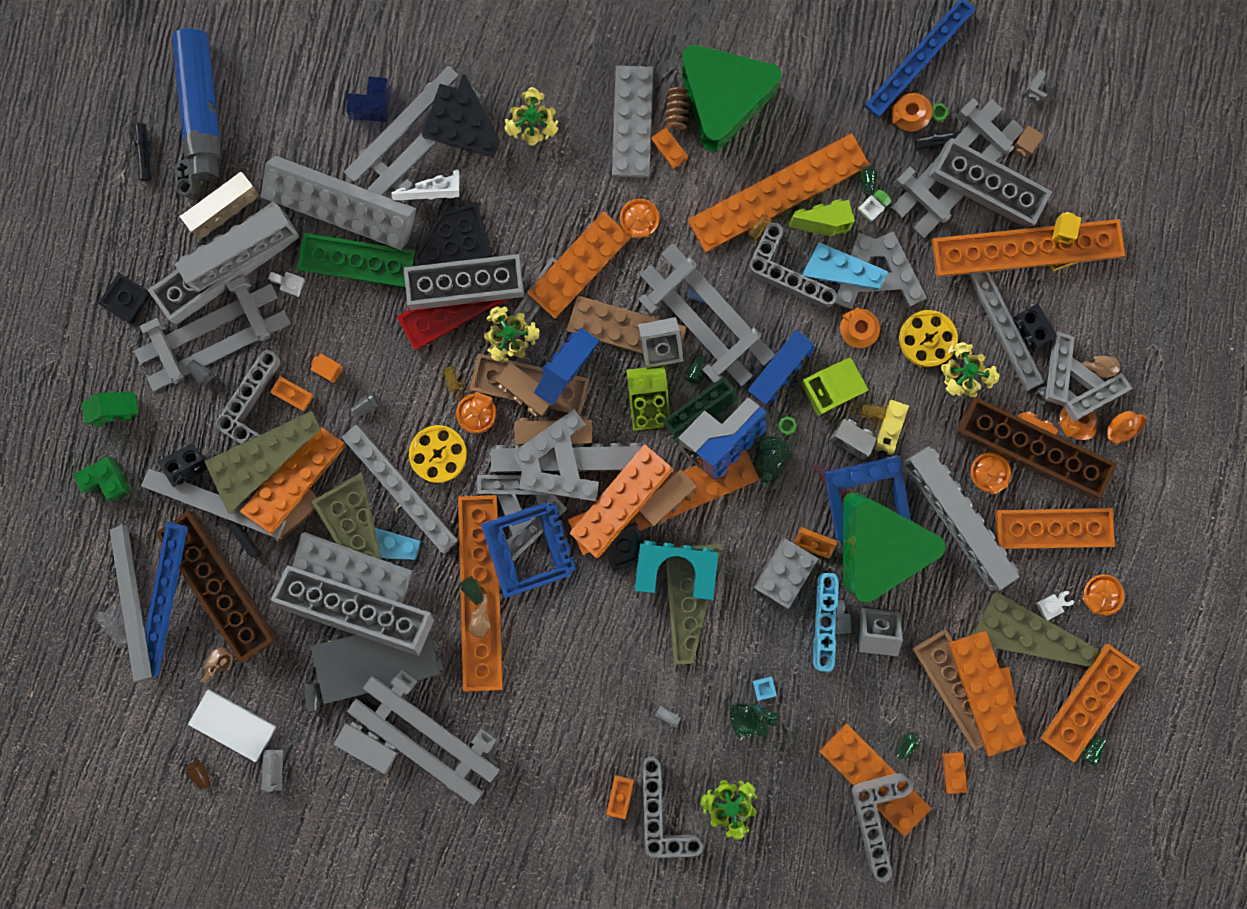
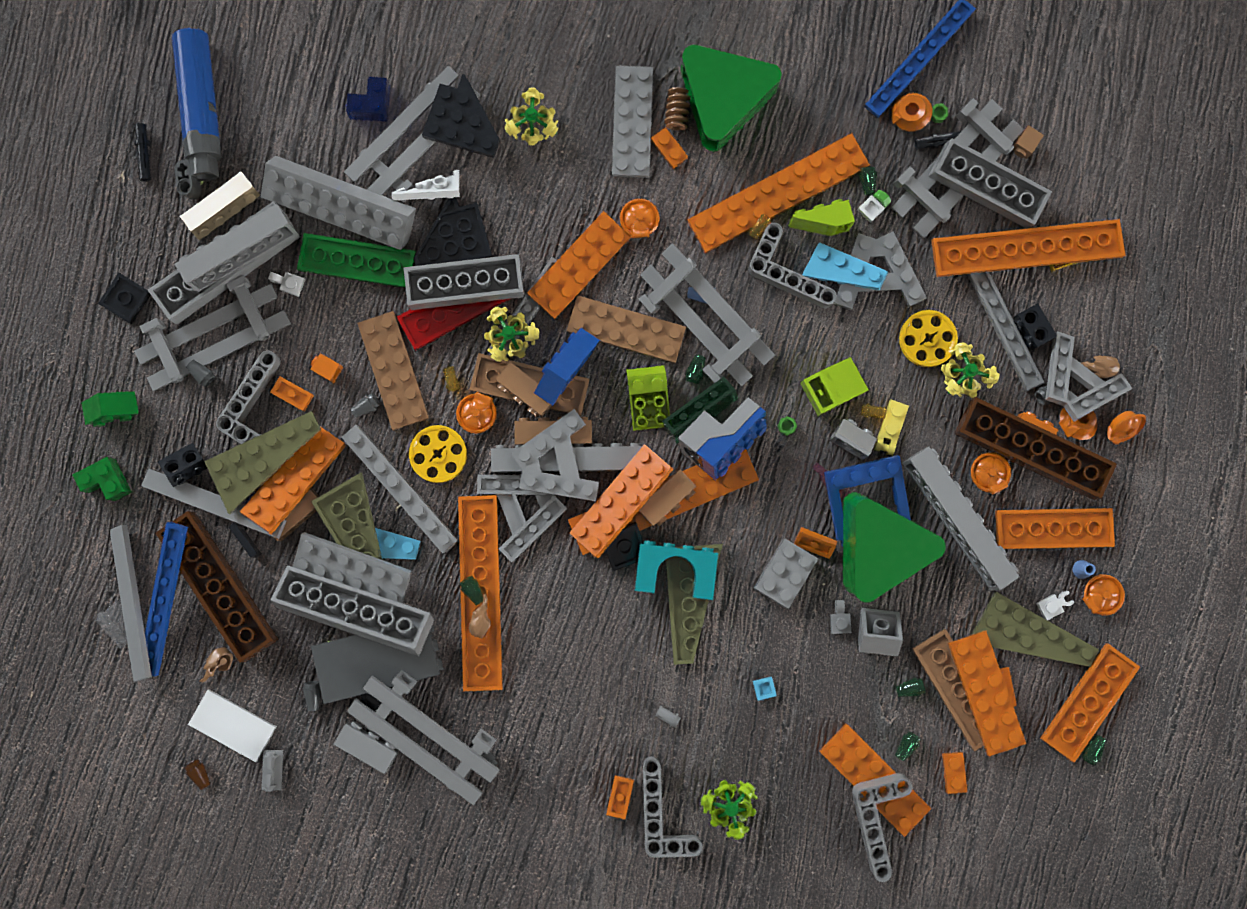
(393, 370): none -> medium nougat plate
(502, 558): blue hinge -> none
(661, 342): light grey slope -> none
(751, 719): clear green helmet -> none
(771, 458): clear green helmet -> none
(781, 367): blue wedge -> none
(821, 632): medium azure piece -> none
(859, 328): orange piece -> none
(911, 688): none -> clear green cone
(1033, 91): light grey bracket -> none
(1066, 228): yellow brick -> none
(1083, 569): none -> medium blue cone

